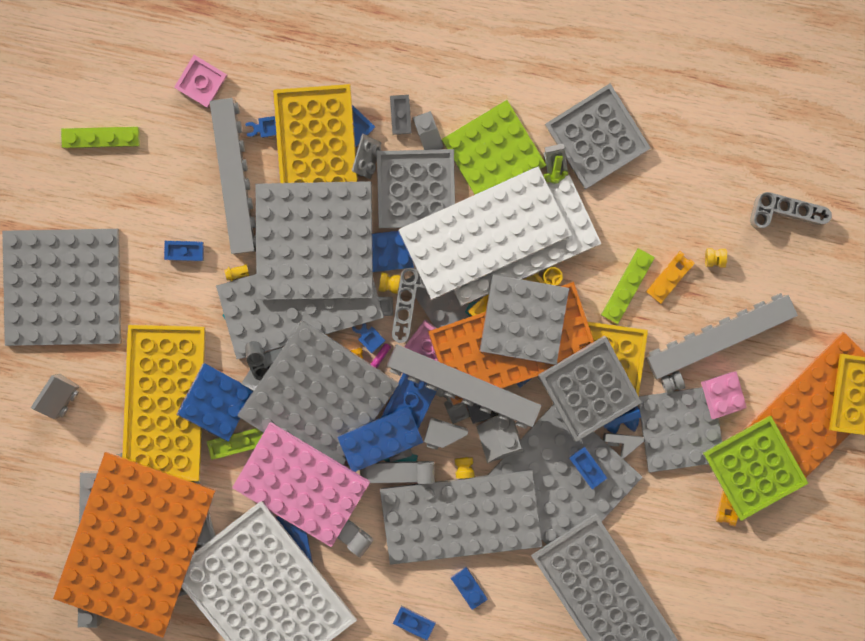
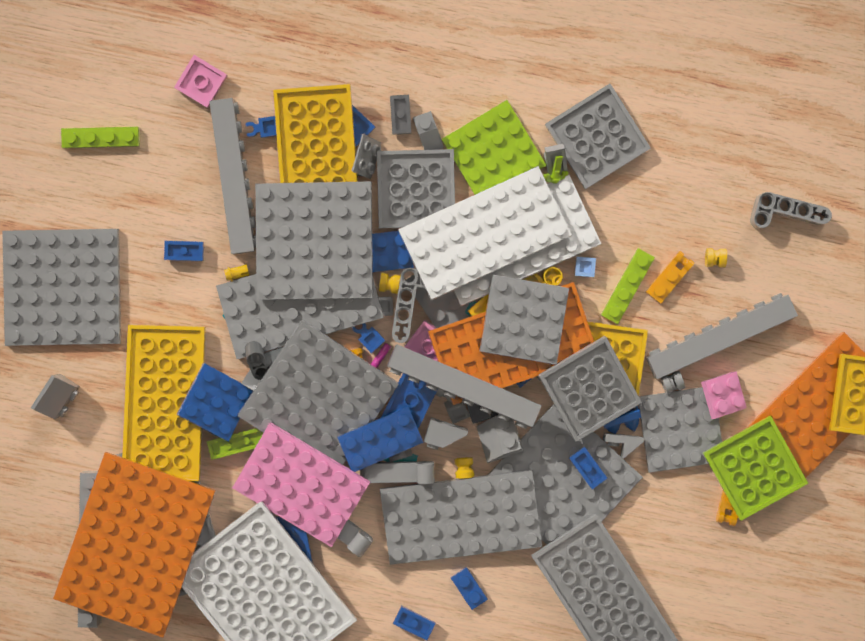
(585, 266): none -> light blue plate

